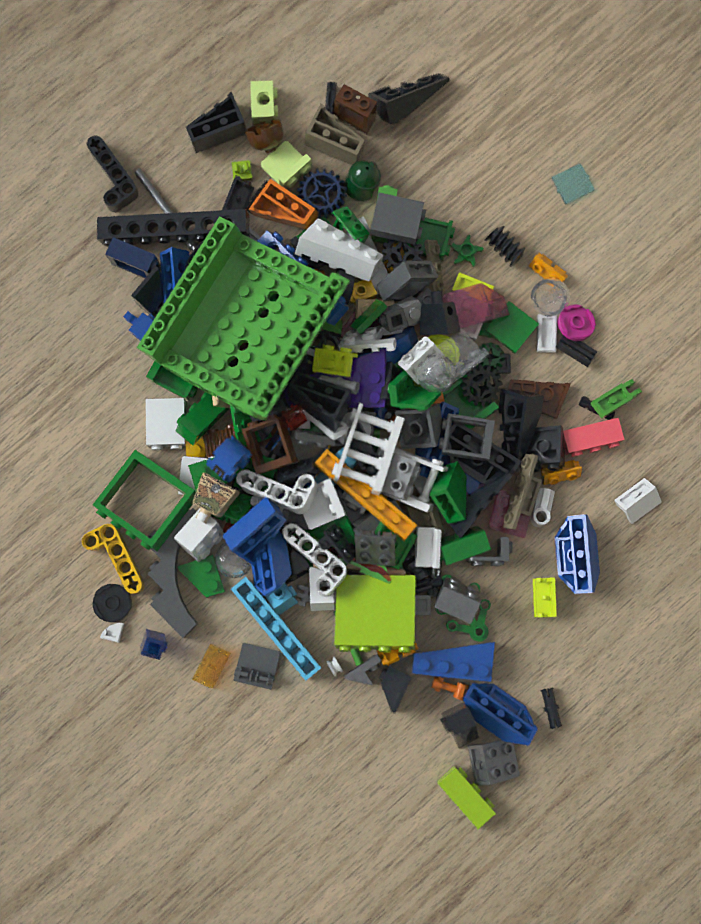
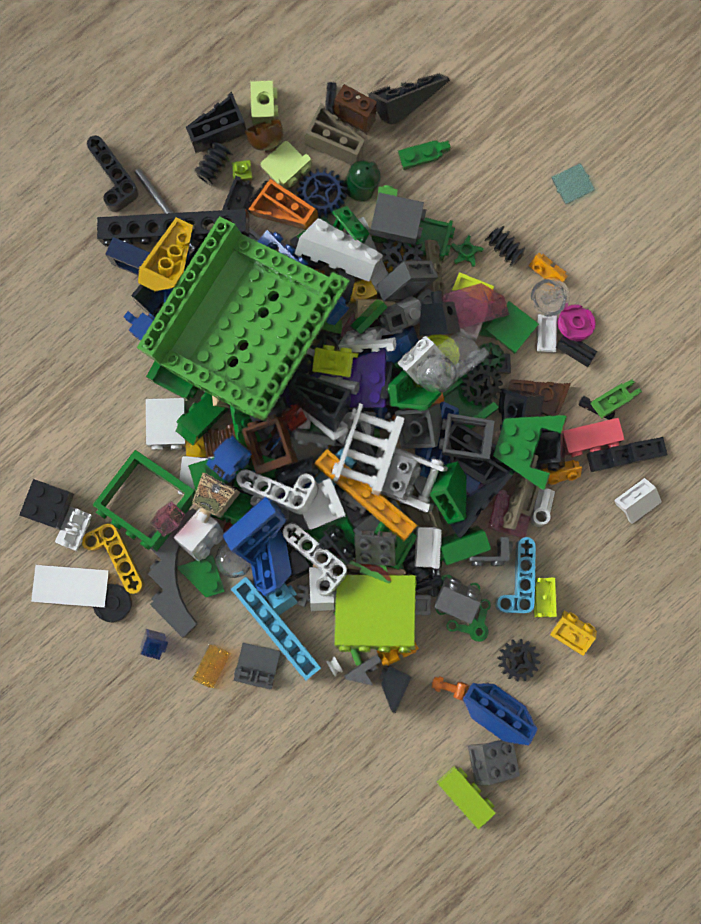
(46, 504): none -> black brick
(70, 586): none -> white sticker
(73, 528): none -> white hinge
(113, 632): white tile -> none
(167, 518): none -> clear pink panel
(168, 258): none -> yellow wedge
(212, 162): none -> black piece
(422, 153): none -> green hinge
(460, 724): black wedge -> none
(462, 662): blue wedge -> none
(519, 443): none -> green wing
(520, 575): none -> medium azure beam
(523, 651): none -> black gear
(551, 708): black pin -> none
(574, 632): none -> yellow bracket
(578, 554): blue wedge -> none
(627, 454): none -> black slope

